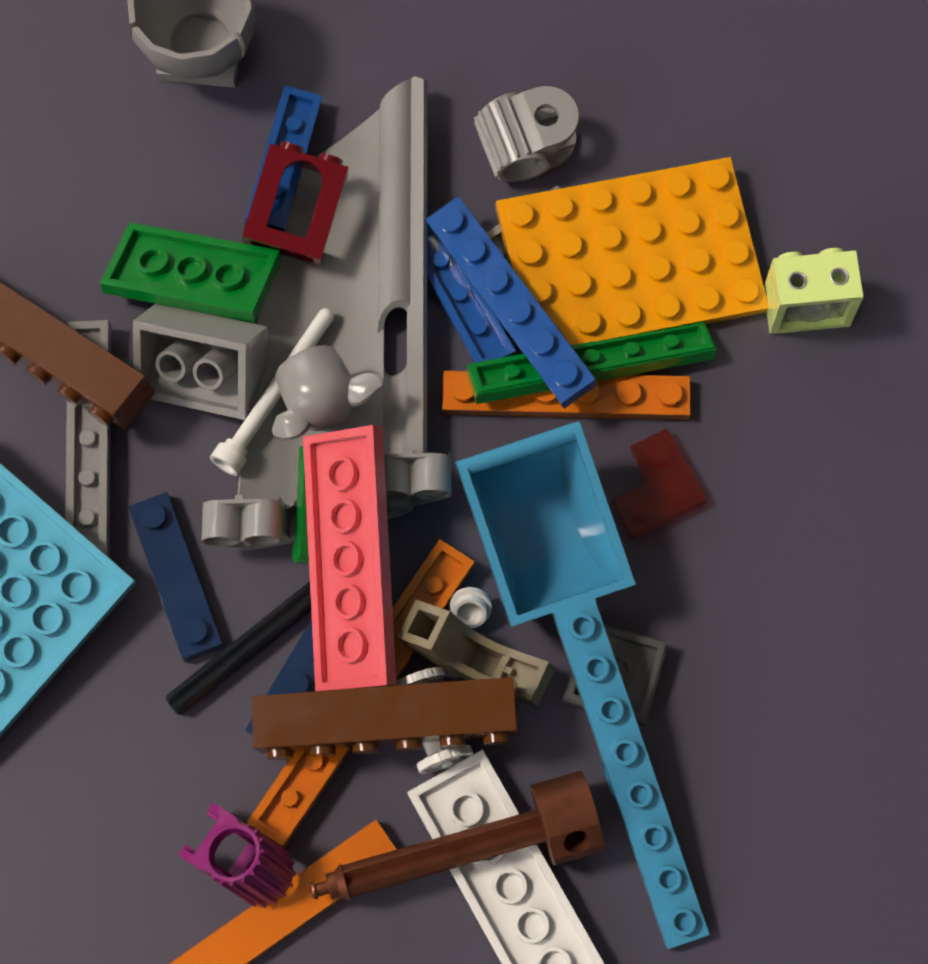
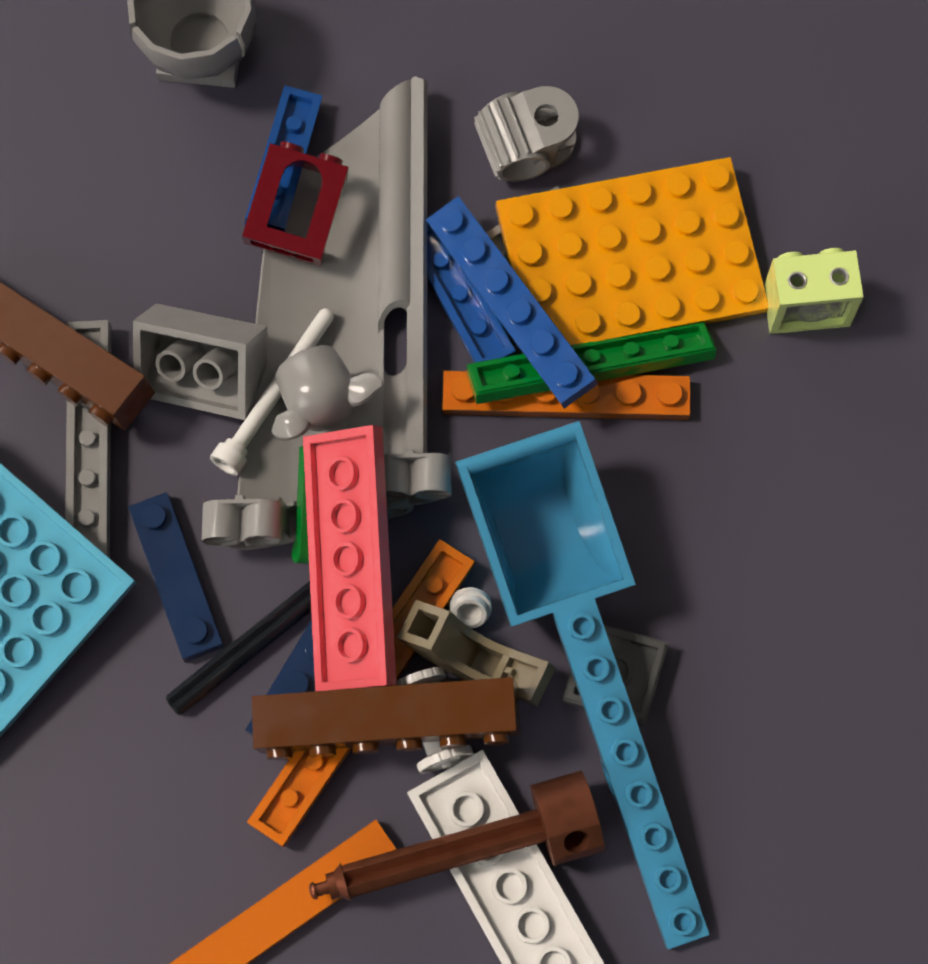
(191, 272): green plate -> none
(261, 870): magenta piece -> none
(669, 486): clear red plate -> none

